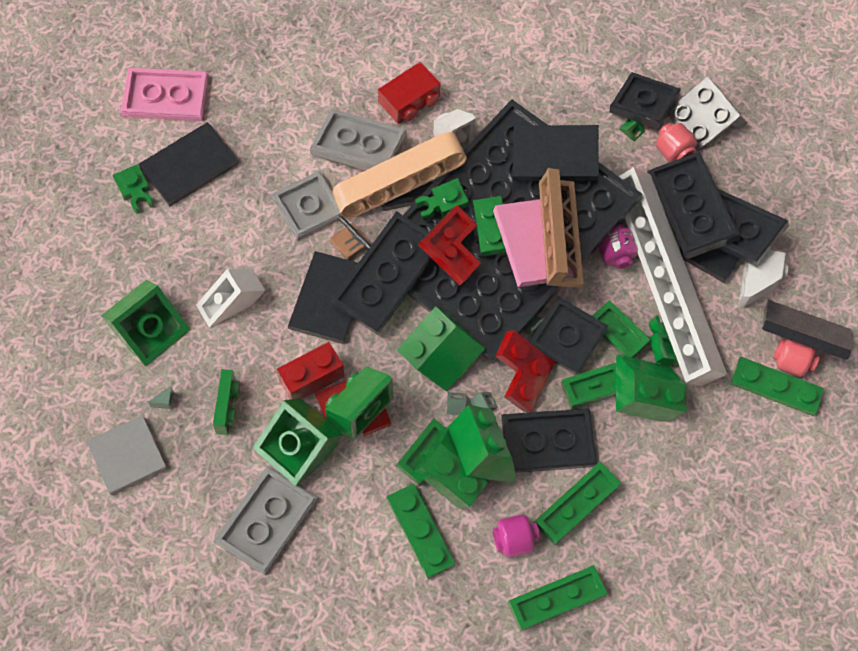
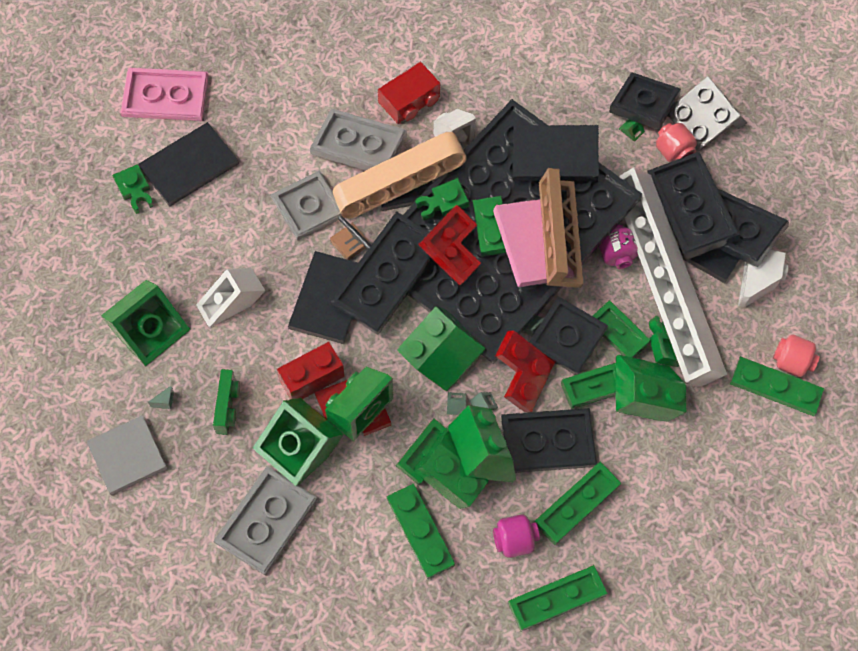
(807, 329): black tile -> none

